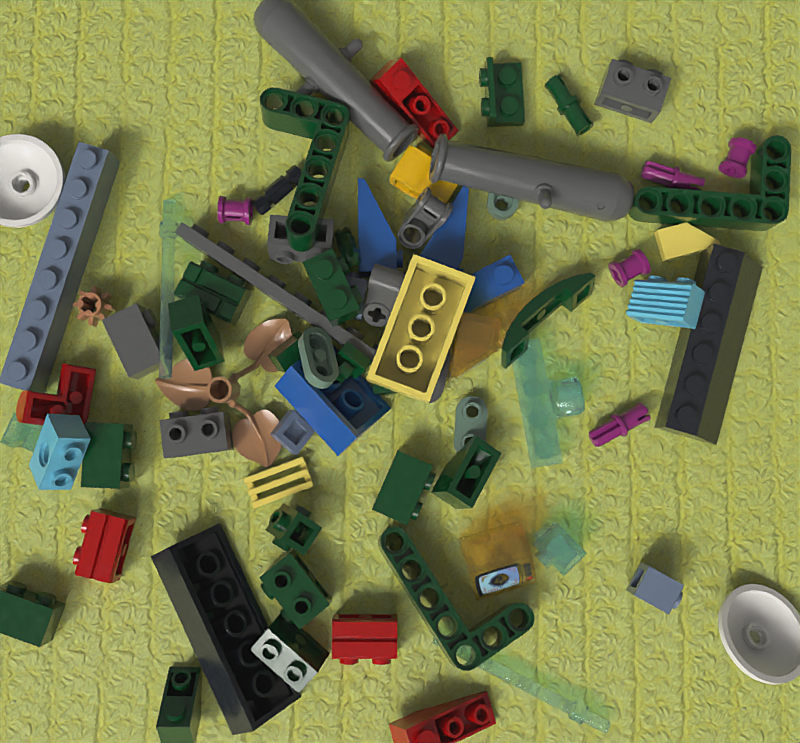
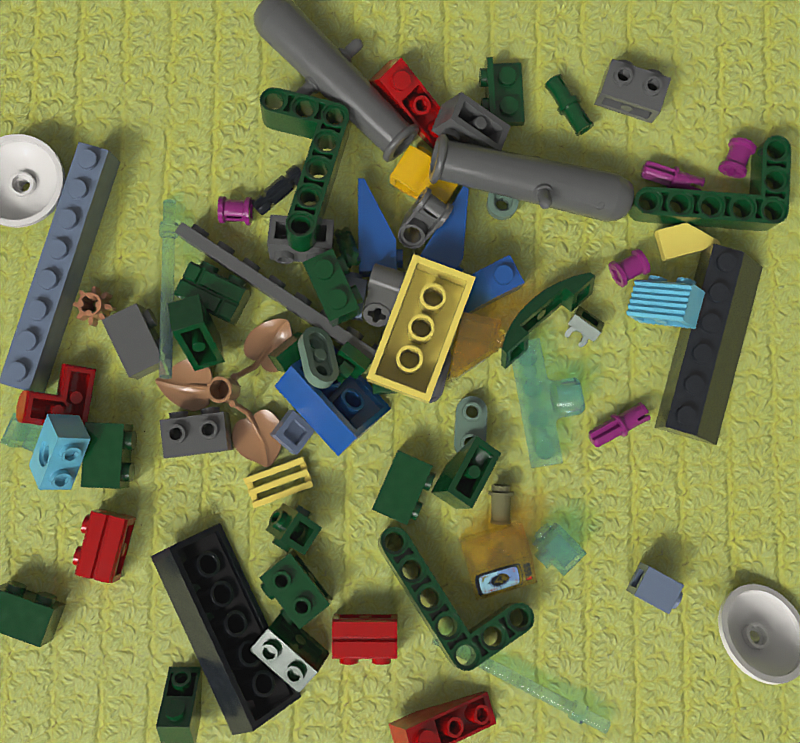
(470, 123): none -> dark grey brick
(500, 504): none -> olive pin
(586, 324): none -> tile

